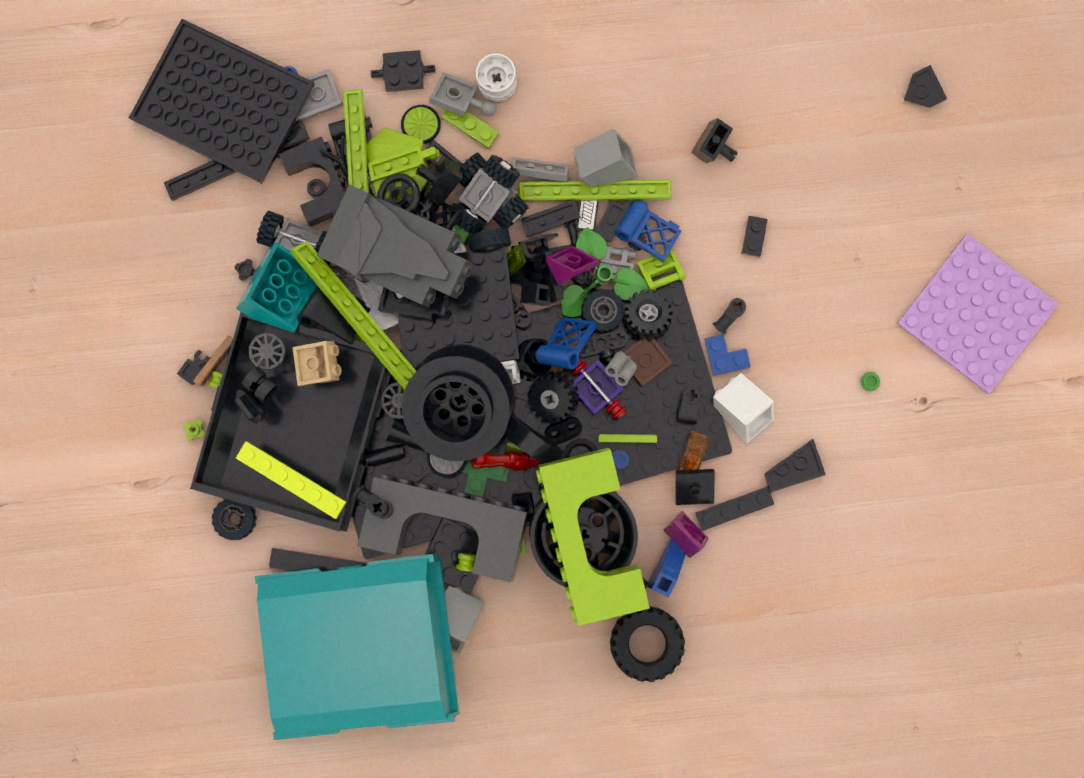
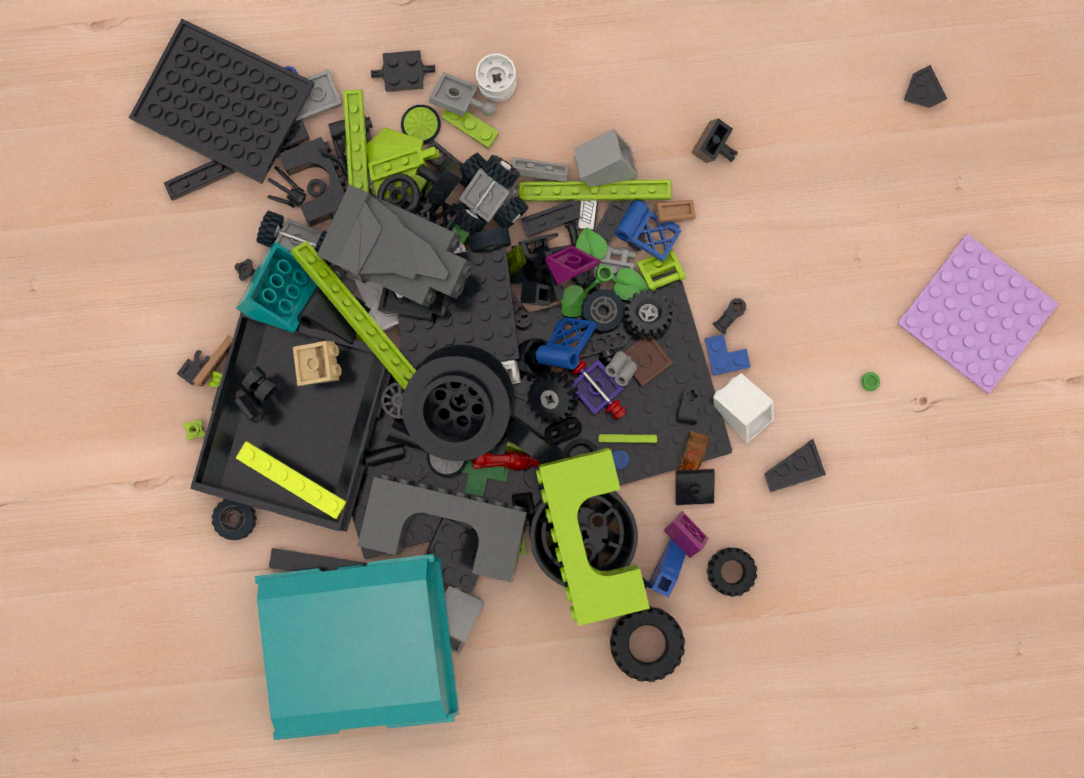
(267, 351): dark grey wheel -> none
(295, 196): none -> black plant
(373, 502): black connector -> none
(466, 562): lime wheel -> none
(675, 211): none -> medium nougat tile
(734, 508): black plate -> none
(747, 579): none -> black tyre
(754, 236): black plate -> none

